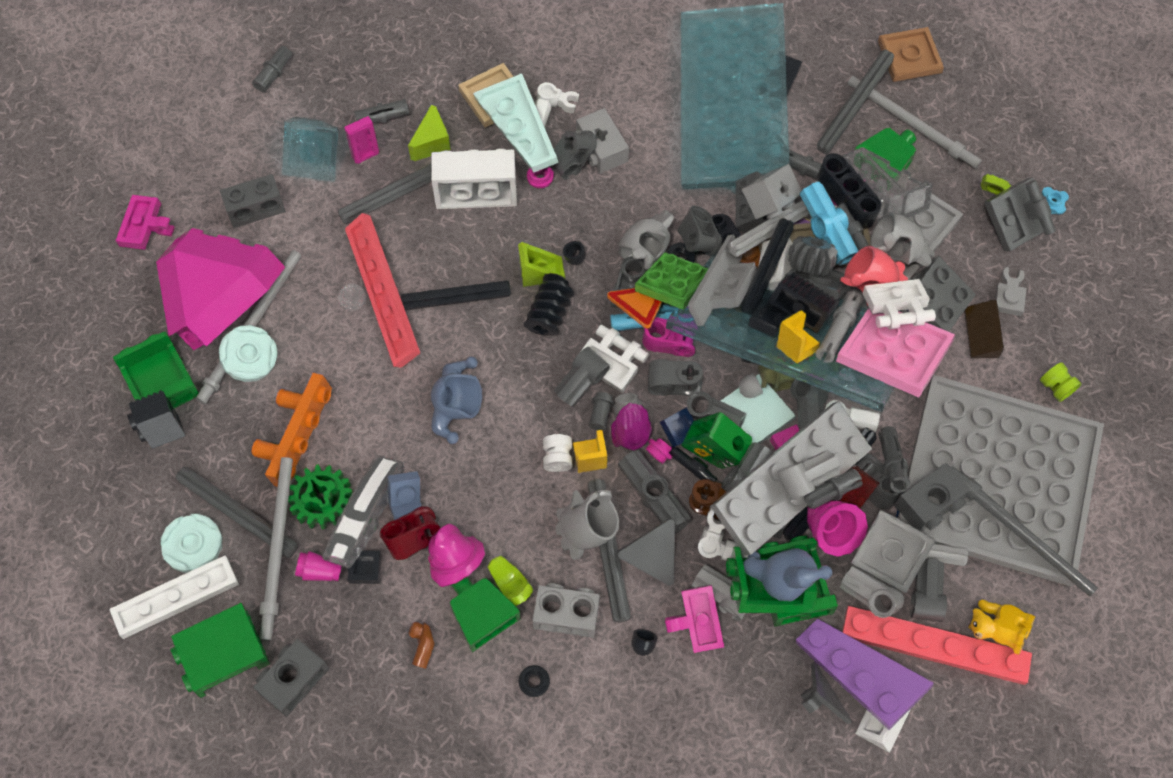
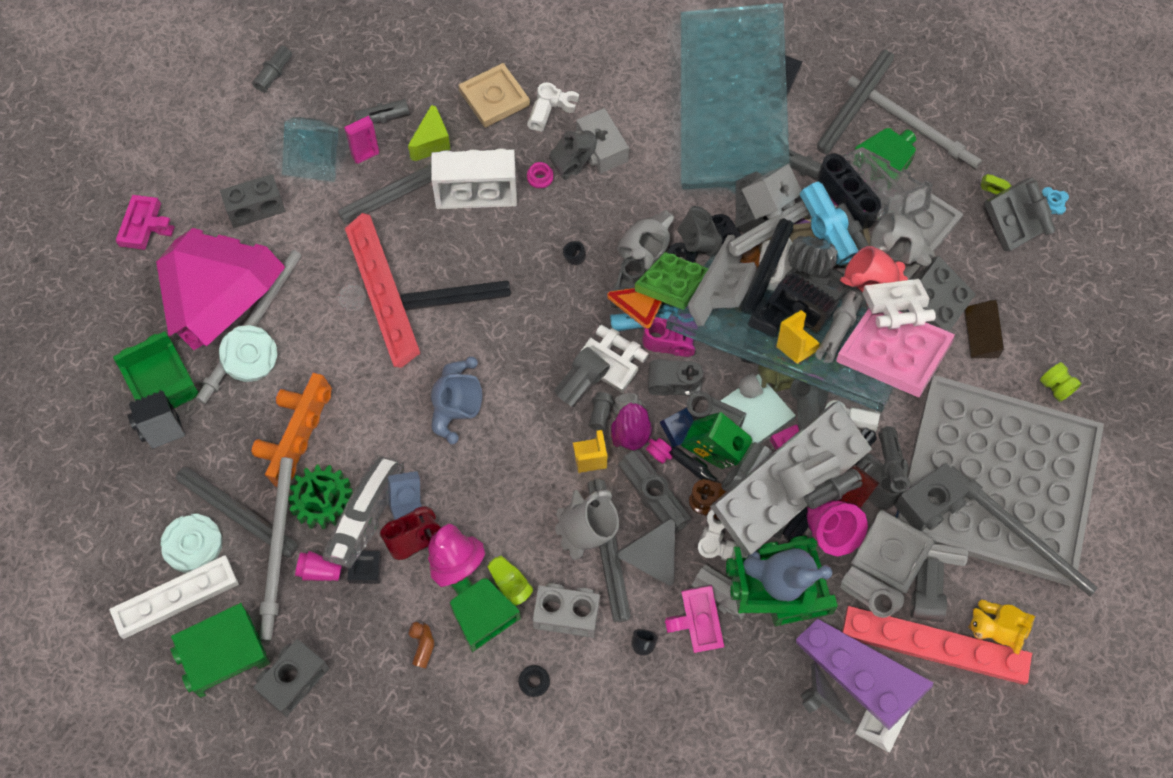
(517, 117): light aqua wing -> none
(536, 263): lime slope -> none
(549, 305): black piece -> none
(557, 453): white wheel -> none
(913, 54): medium nougat plate -> none
(1009, 295): light grey plate -> none

